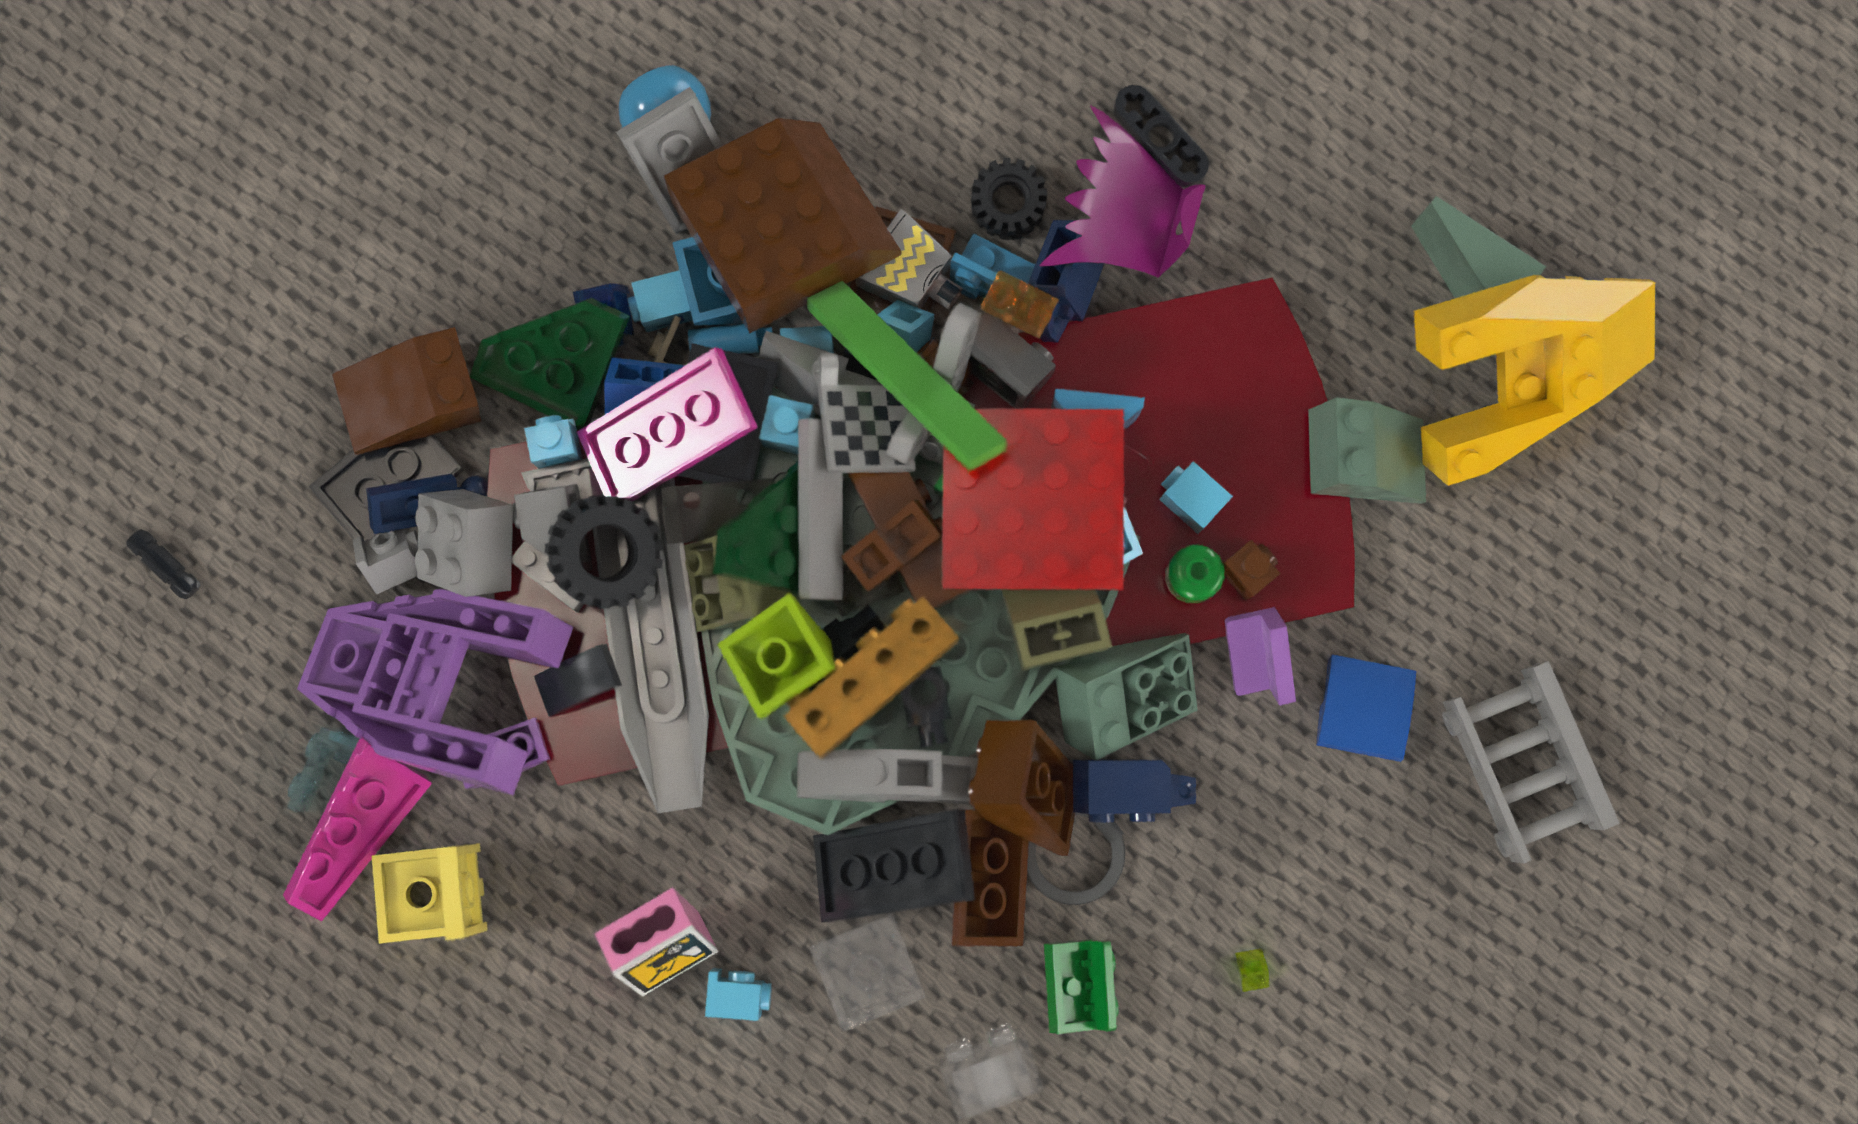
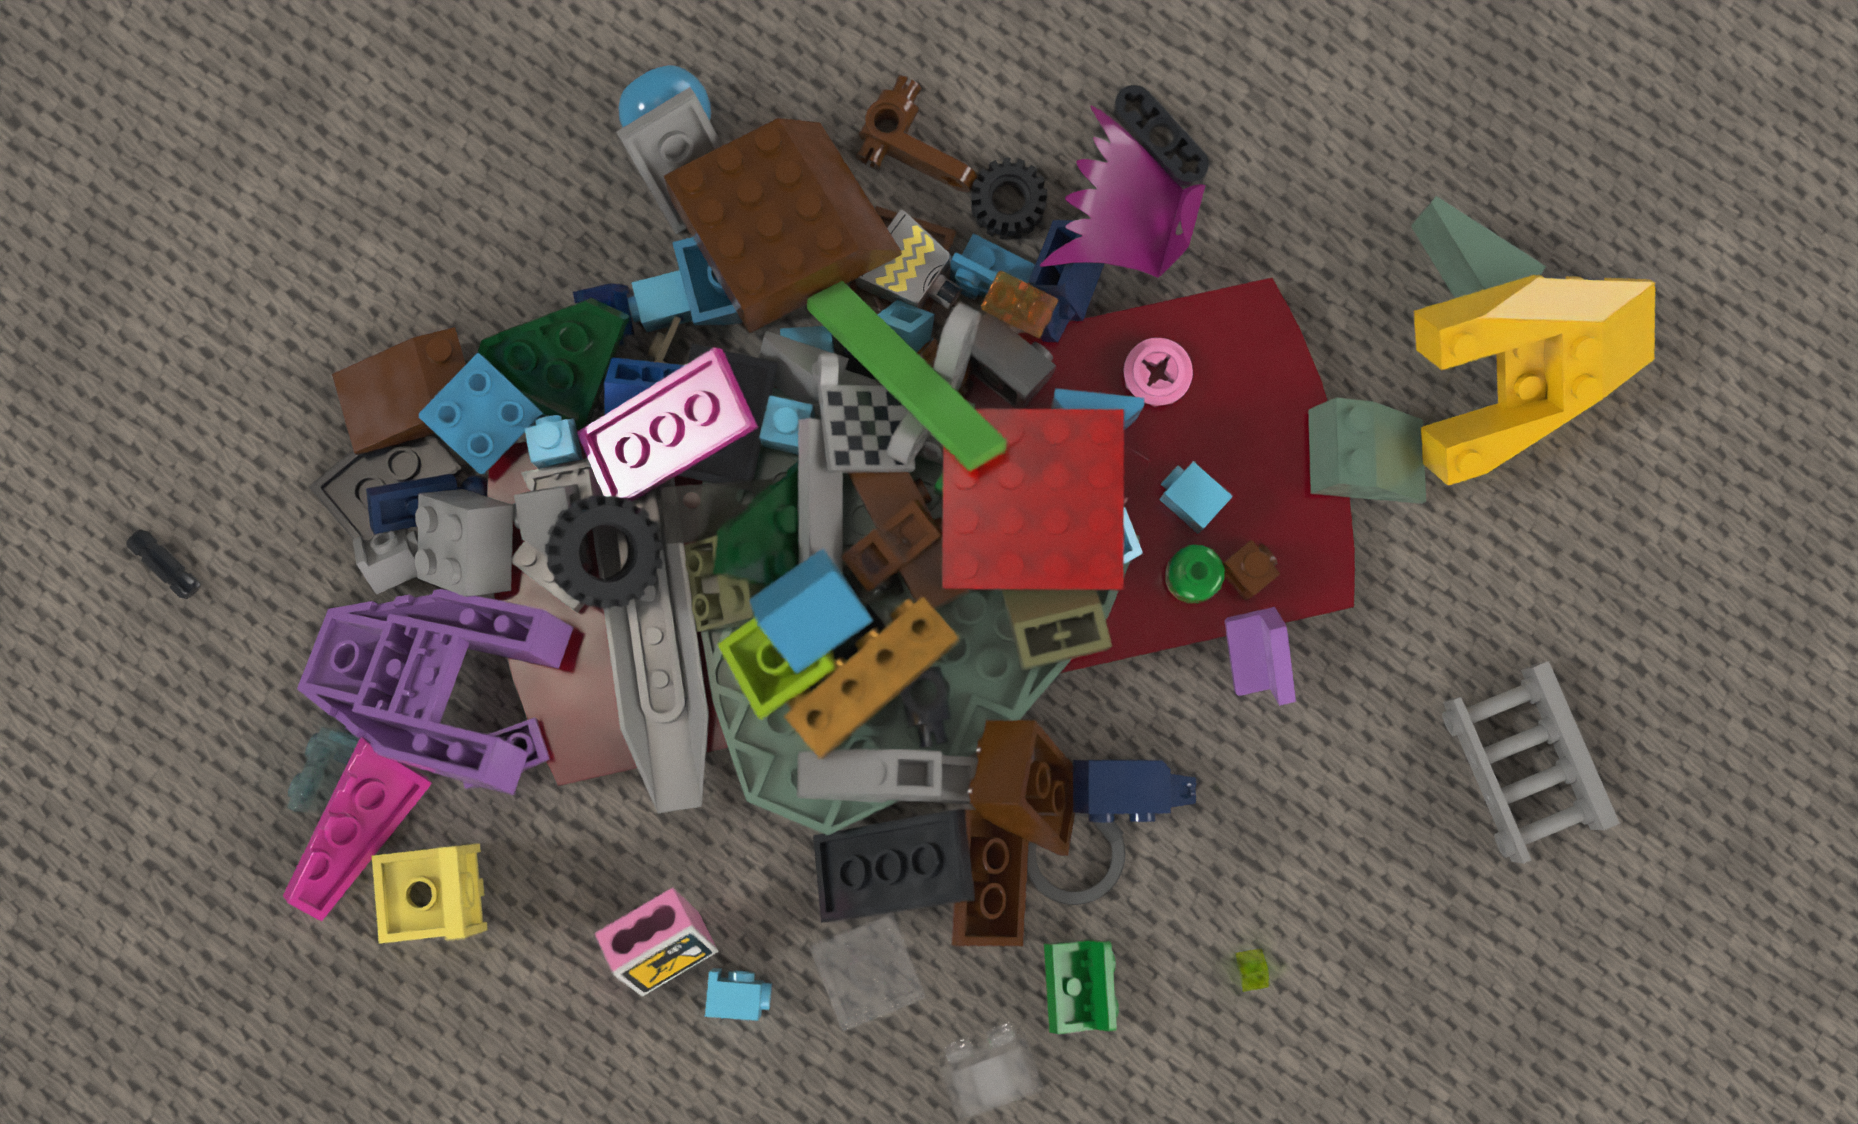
(480, 414): none -> dark azure bracket
(577, 680): black slope -> none
(729, 338): dark azure cylinder -> none
(809, 611): none -> dark azure slope
(900, 107): none -> reddish brown piece
(1125, 693): sand green slope -> none
(1152, 353): none -> bright pink gear
(1366, 708): blue slope -> none

